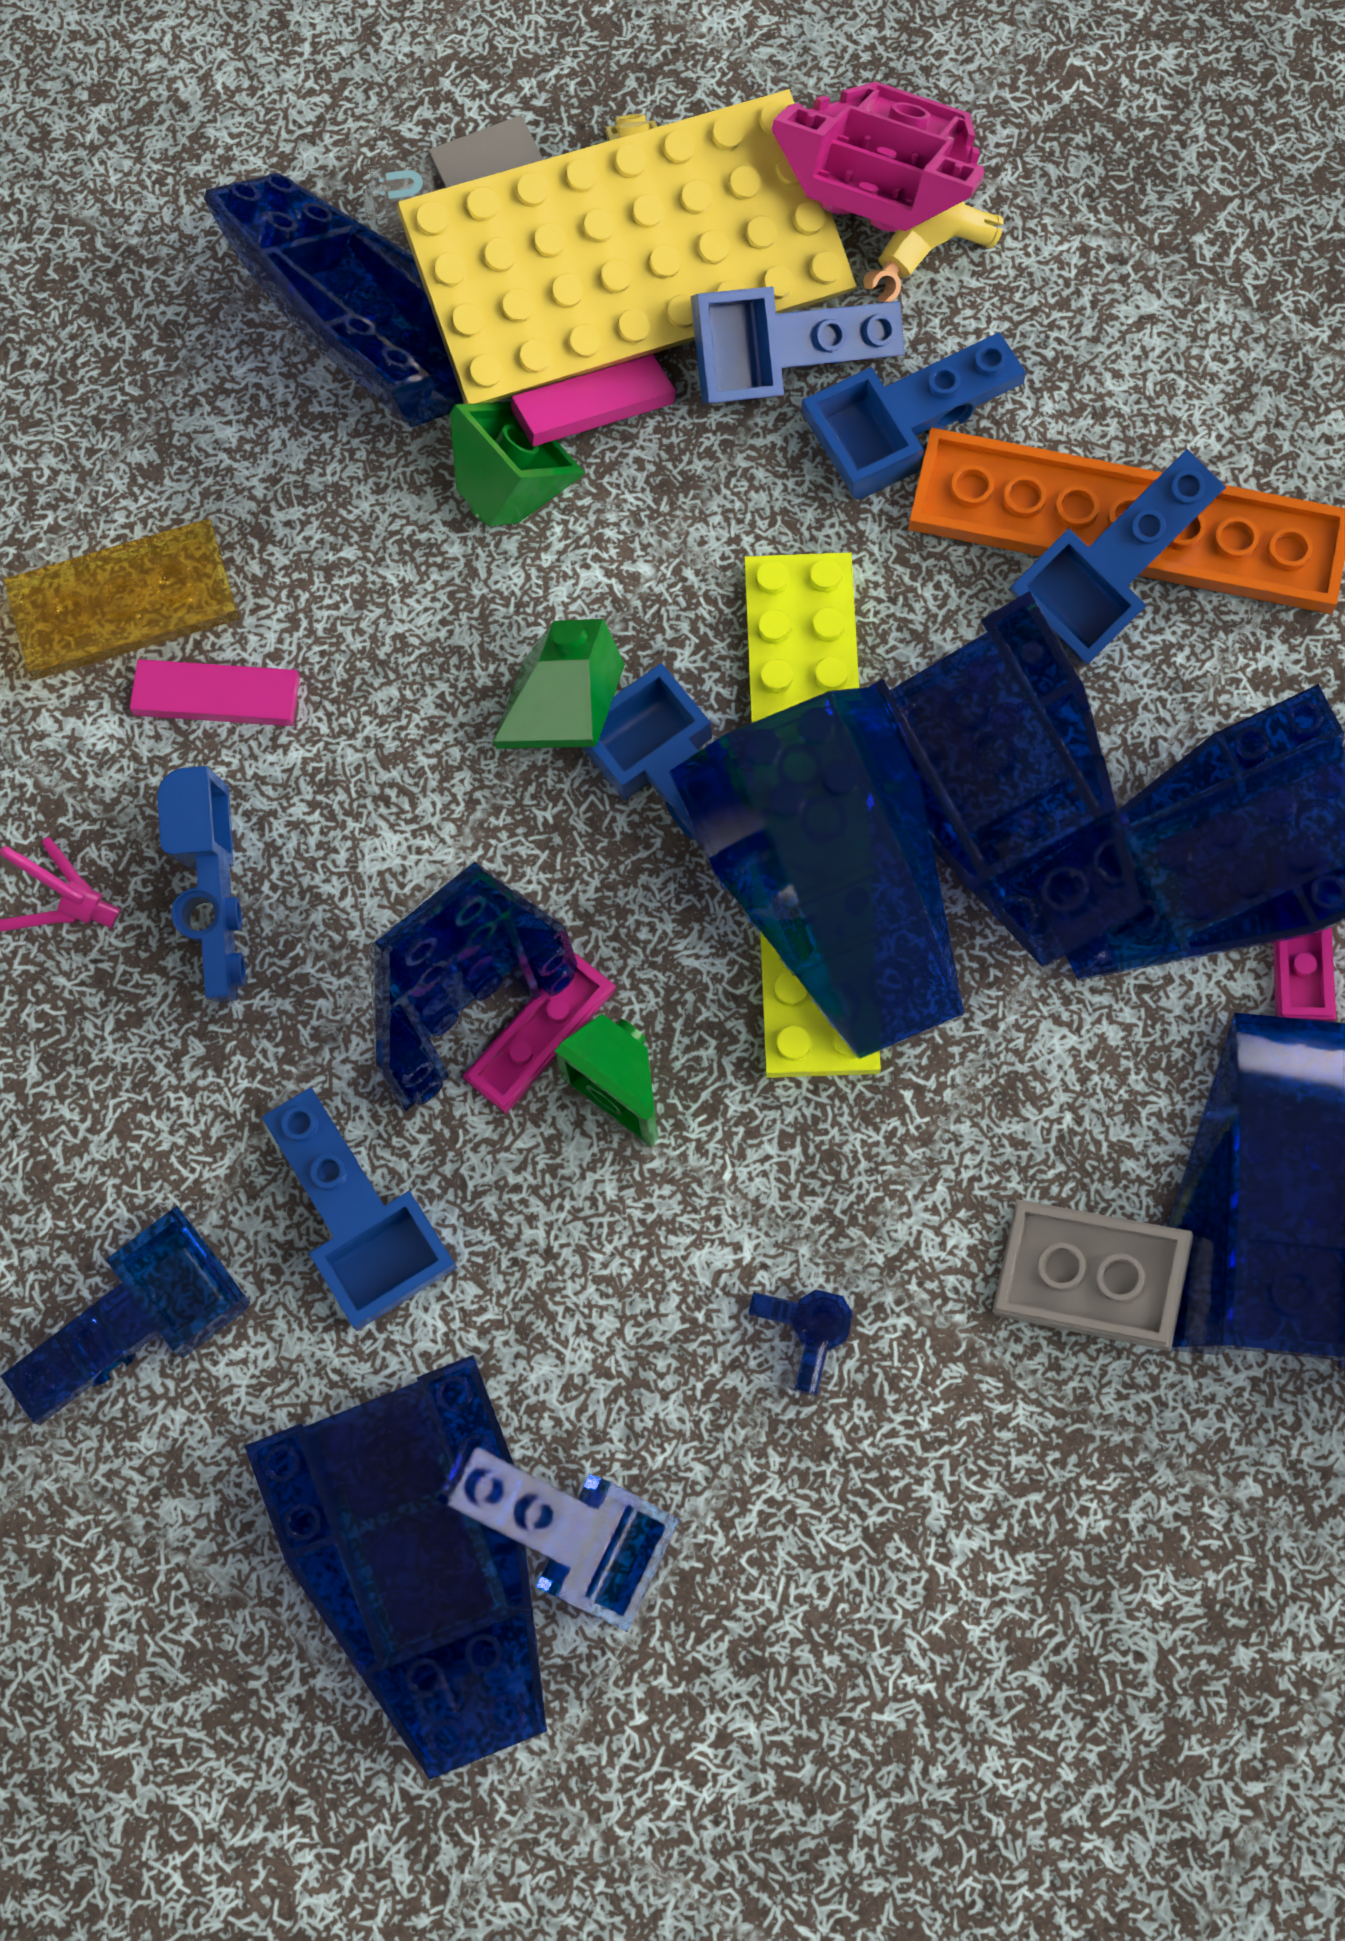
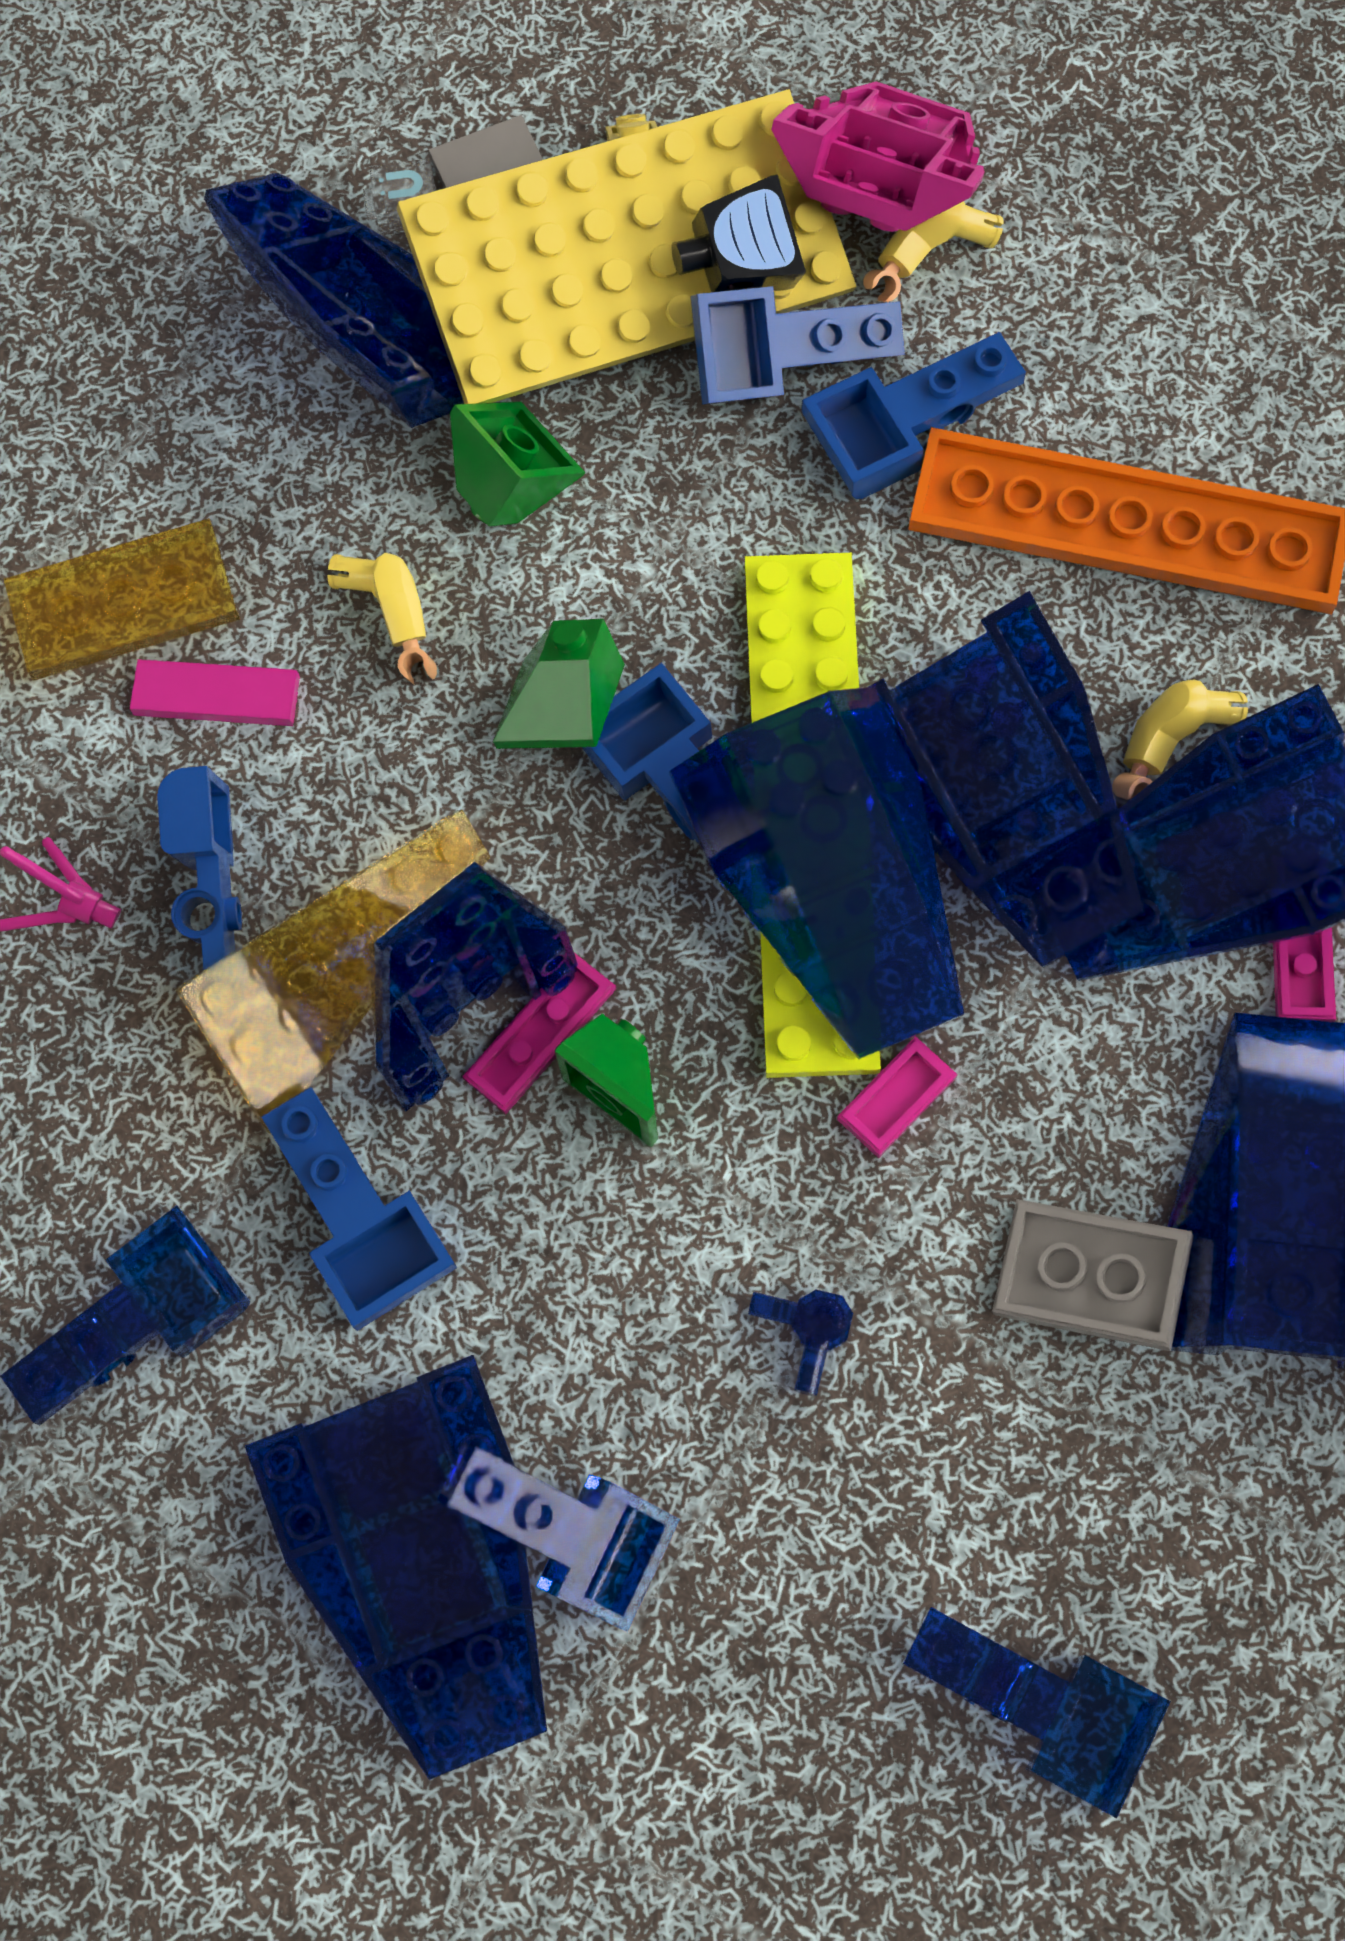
(305, 984): none -> clear yellow wing
(398, 598): none -> light yellow arm
(592, 400): dark pink tile -> none
(744, 241): none -> torso
(897, 1097): none -> dark pink tile
(1087, 588): blue plate -> none
(1087, 1727): none -> clear blue plate
(1166, 722): none -> light yellow arm

